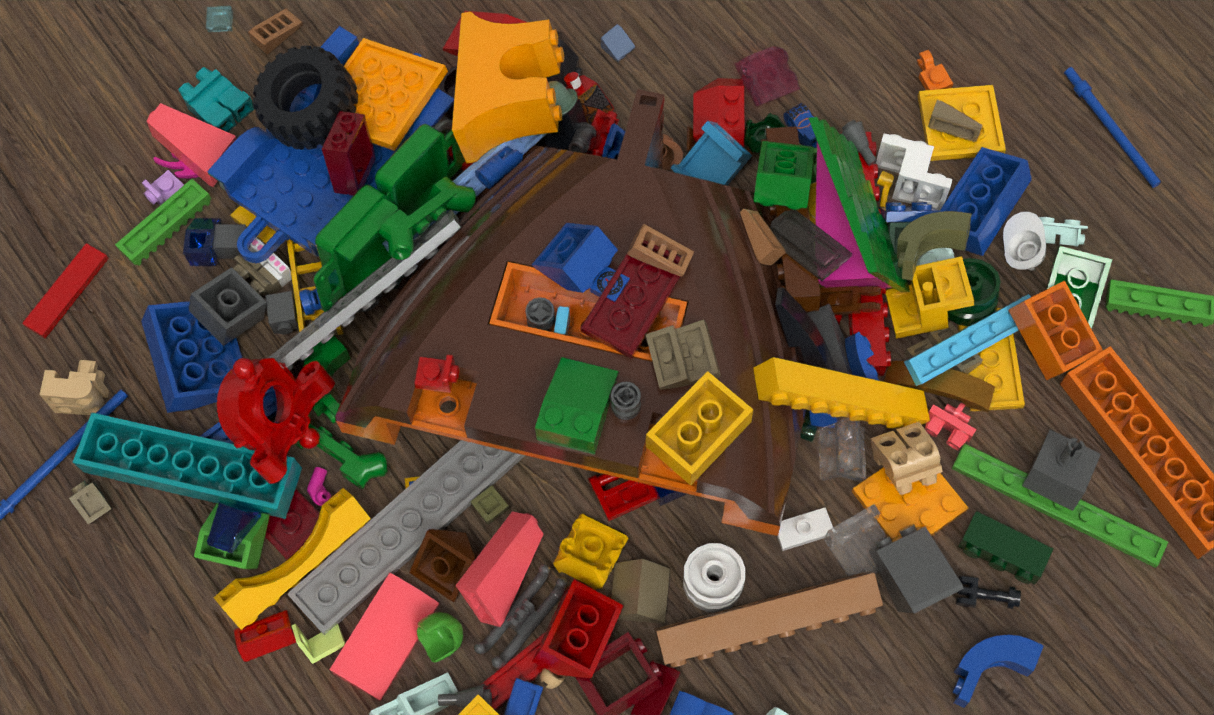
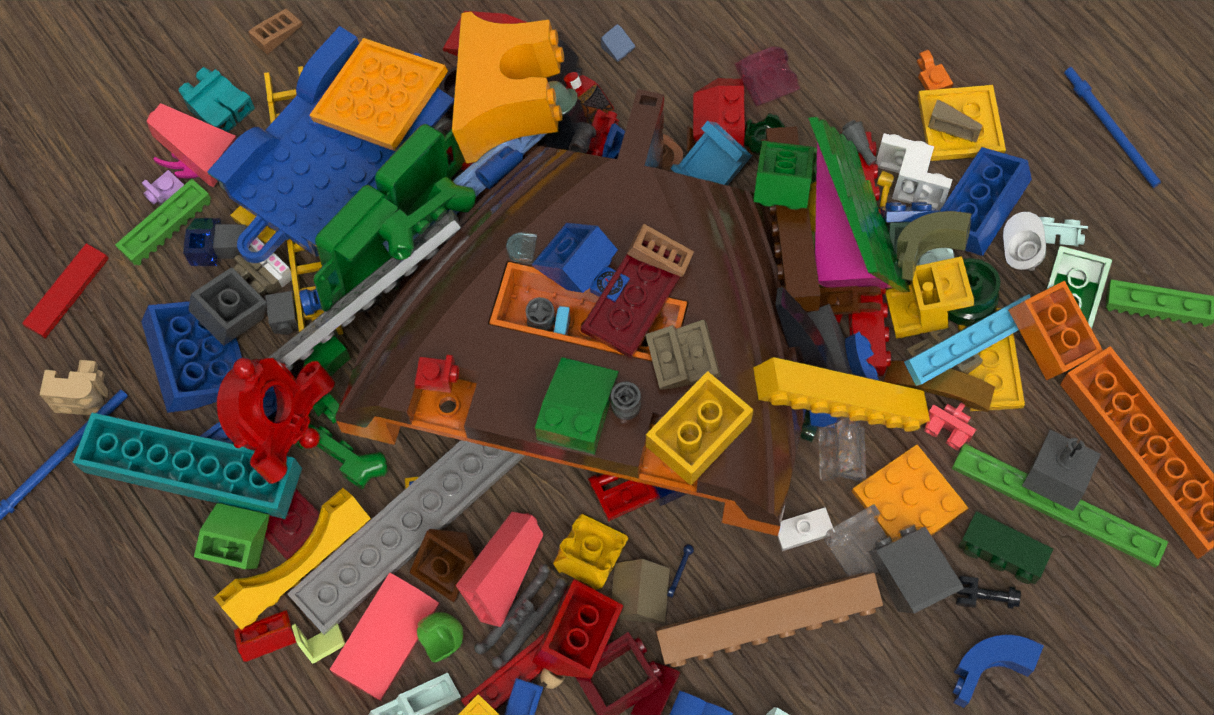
(89, 501): dark tan bracket -> none
(219, 18): clear light blue tile -> none
(231, 526): clear blue slope -> none
(288, 77): black tyre -> none
(316, 488): dark pink arm -> none
(347, 151): dark red window -> none
(464, 697): dark grey cone -> none
(489, 505): olive plate -> none
(522, 247): none -> clear light blue tile
(688, 550): none -> dark blue hinge
(716, 561): white wheel -> none
(763, 241): medium nougat slope -> none
(798, 117): blue leg -> none
(809, 244): clear smoke piece -> none
(908, 457): tan hips -> none

